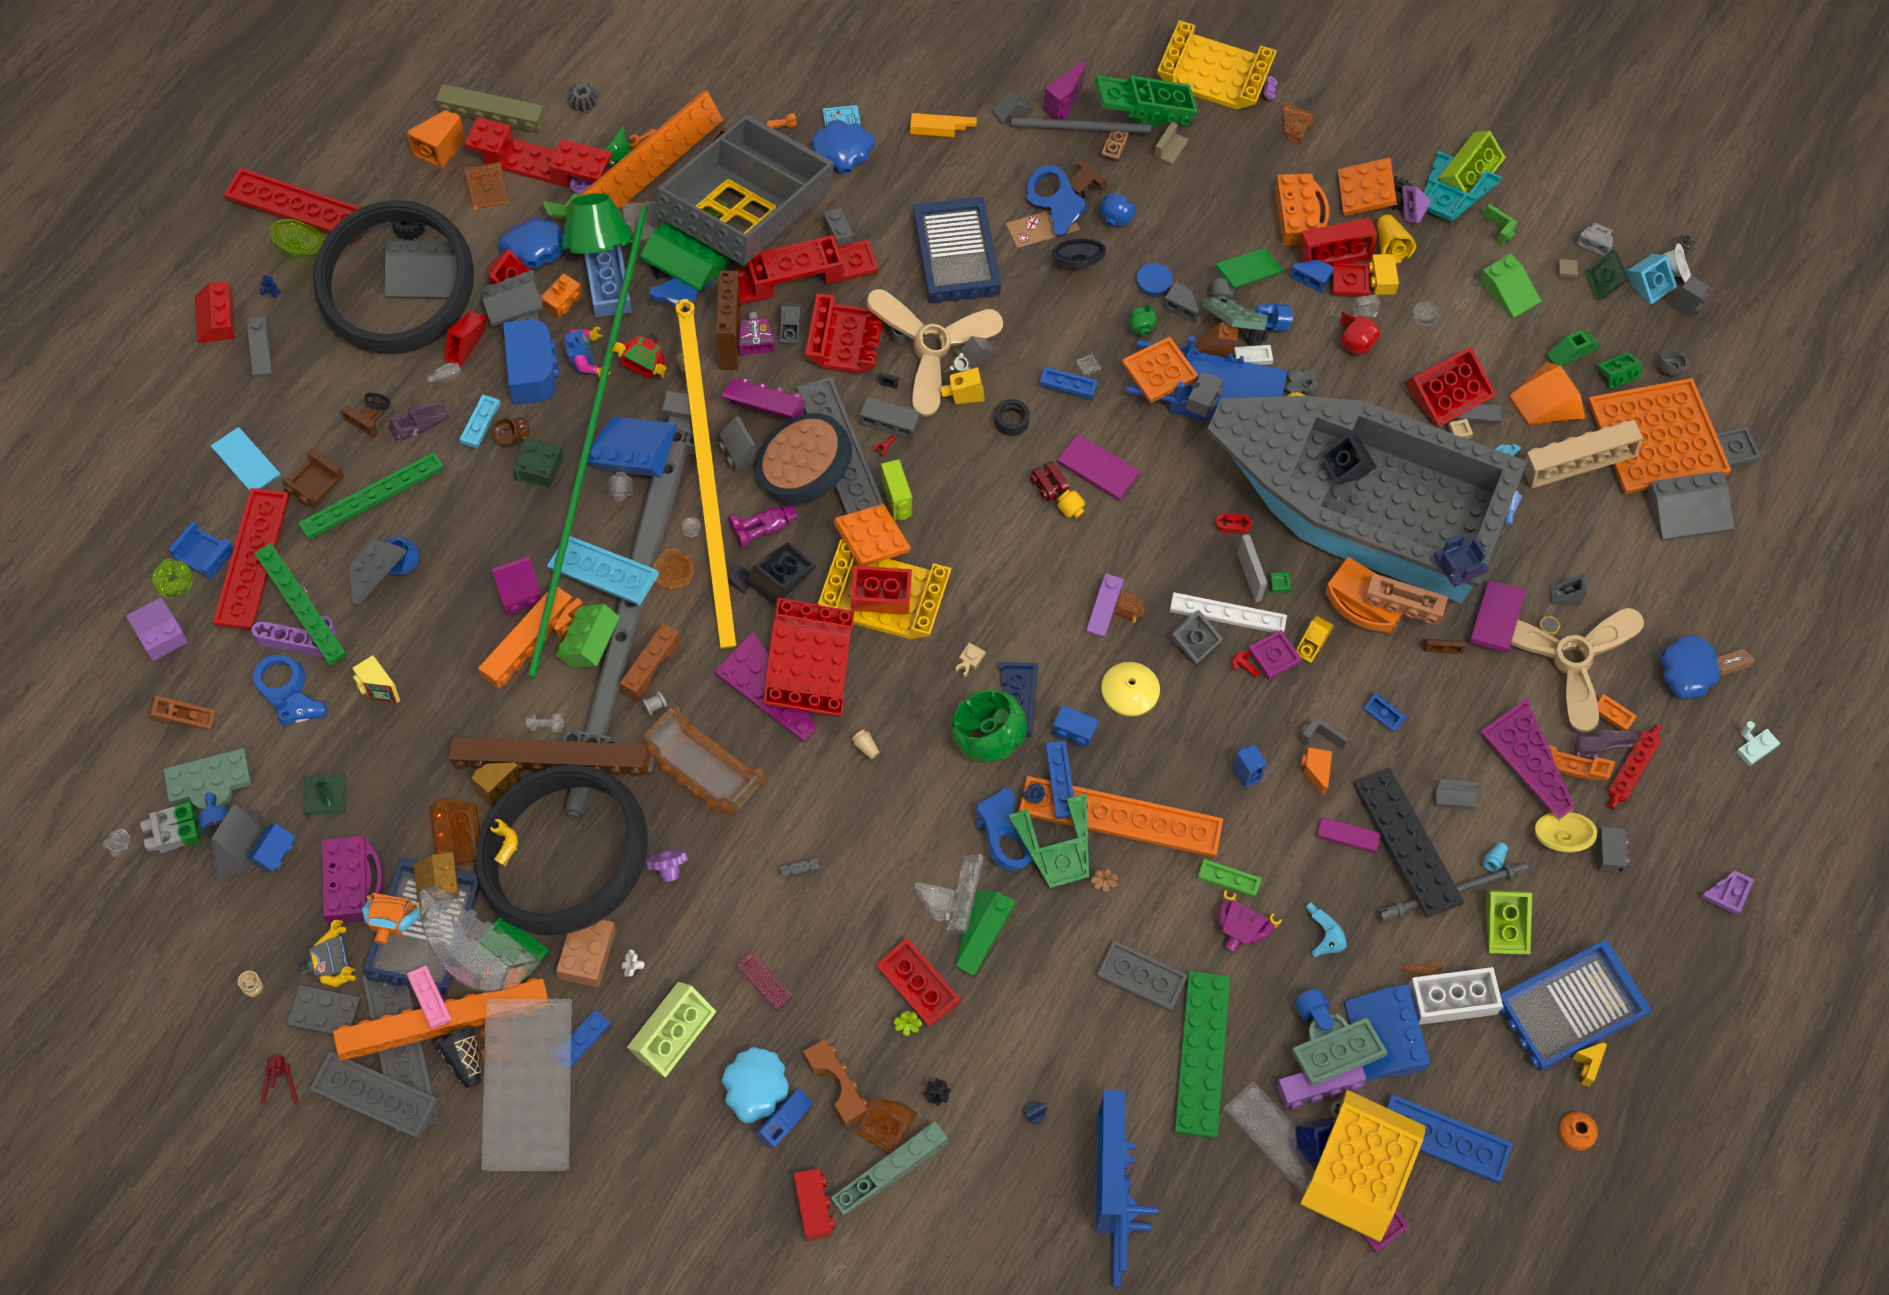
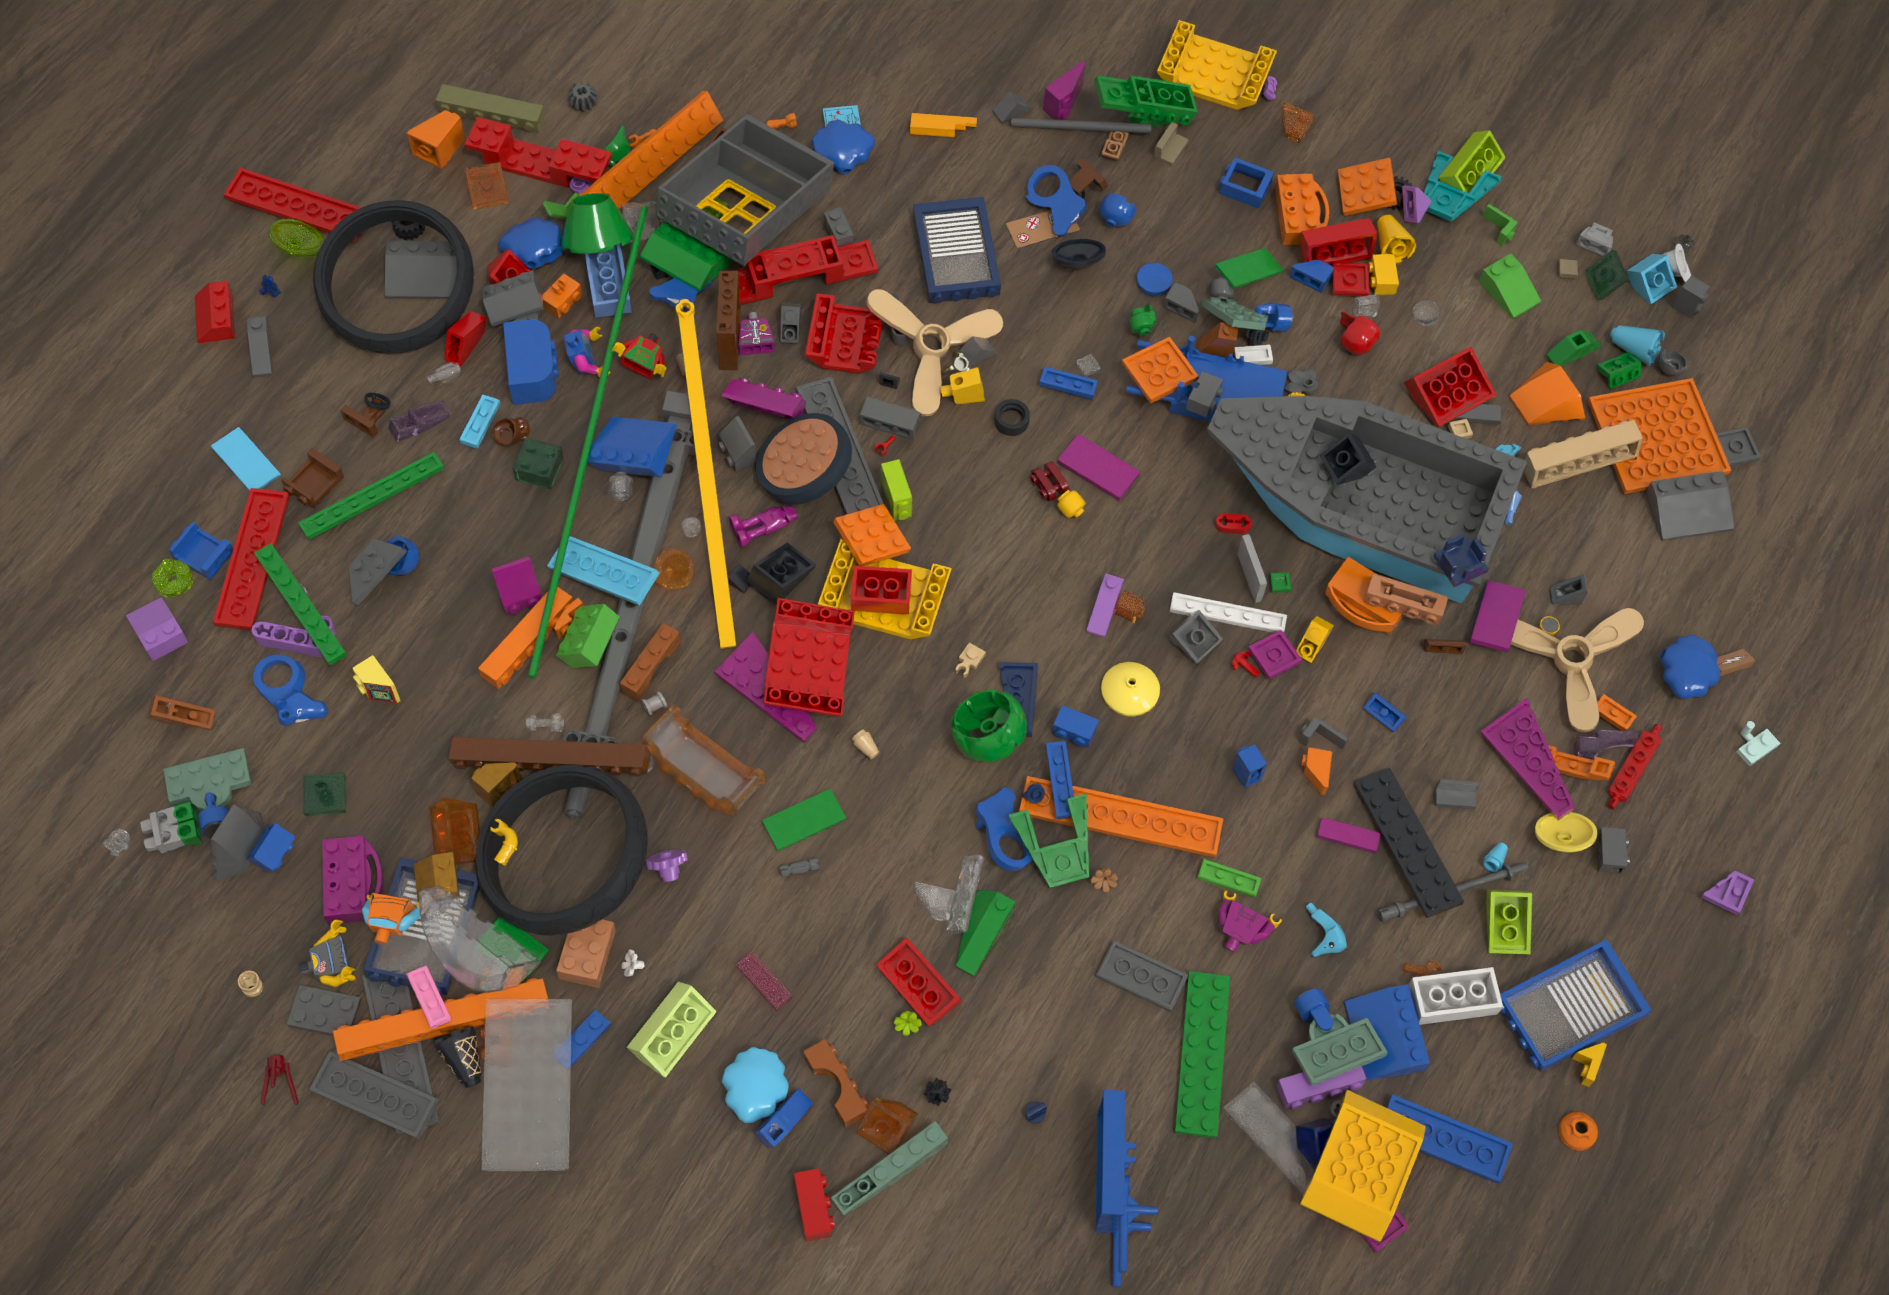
(804, 819): none -> green piece
(1240, 193): none -> blue window
(1639, 342): none -> medium azure cone

